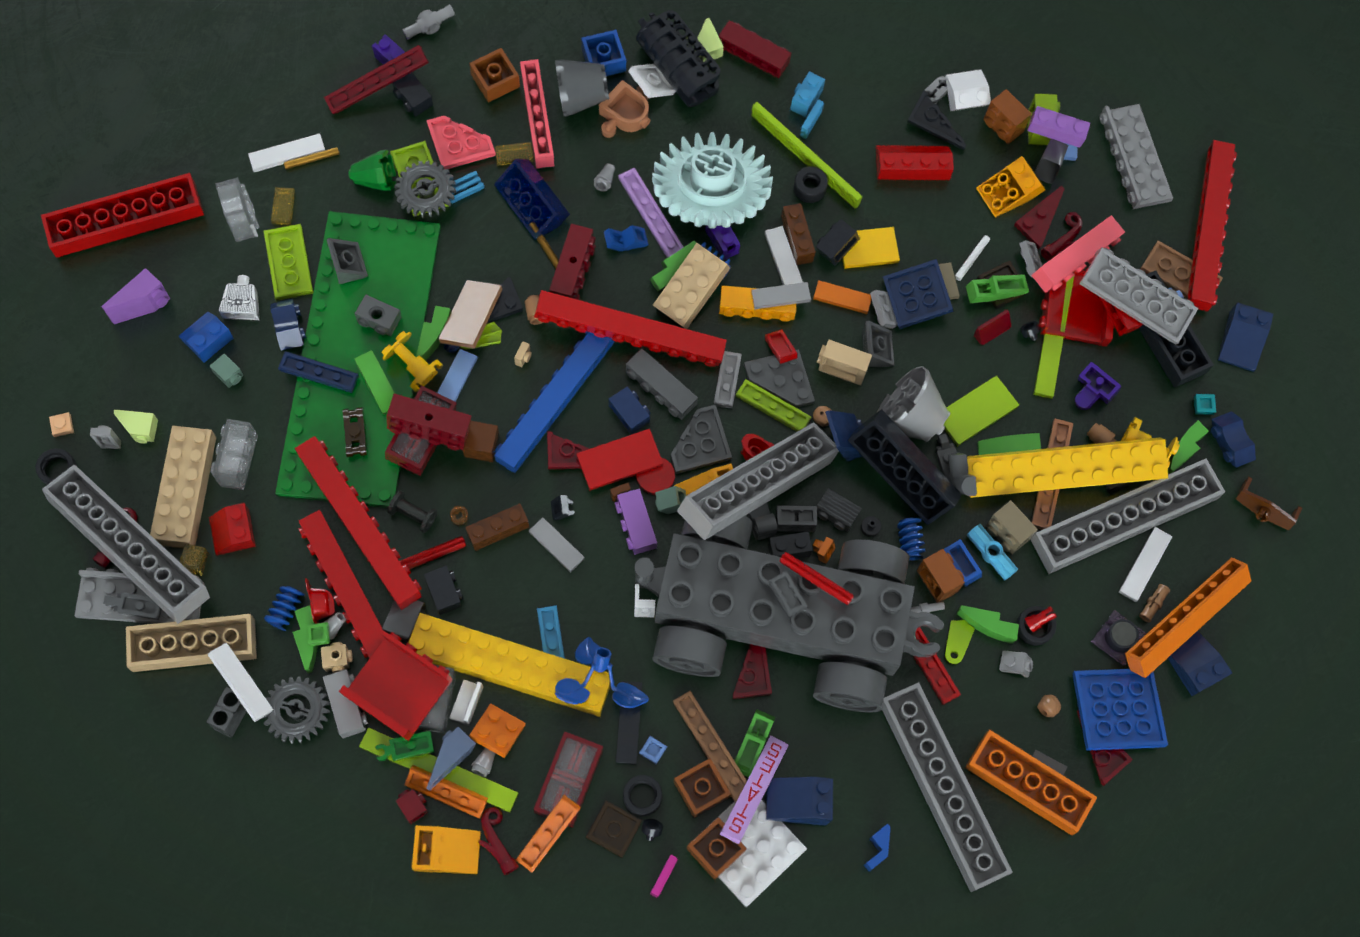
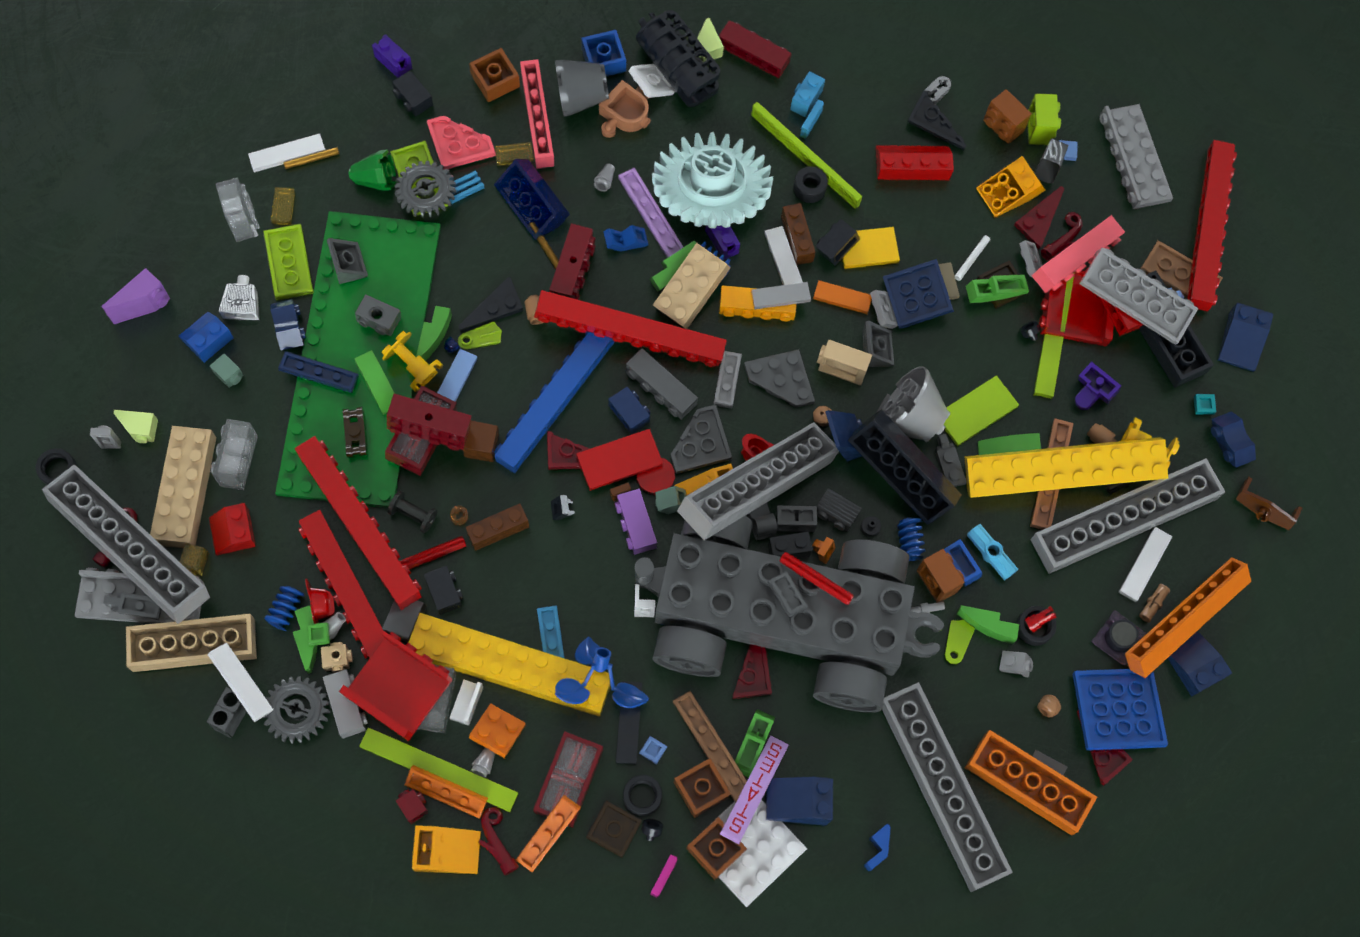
(61, 424): light nougat plate -> none
(122, 215): red brick -> none
(376, 79): dark red plate -> none
(401, 748): green plate -> none
(428, 22): light grey pin -> none
(453, 751): sand blue slope -> none
(470, 314): tile -> none
(523, 354): tan plate -> none
(556, 544): light grey tile -> none
(773, 406): lime tile -> none
(781, 346): red tile -> none
(936, 673): red tile -> none
(959, 474): dark grey brick -> none
(967, 90): white slope -> none
(993, 327): dark red slope -> none
(1011, 527): dark tan brick -> none
(1058, 126): medium lavender brick -> none
(1187, 446): bright green slope -> none

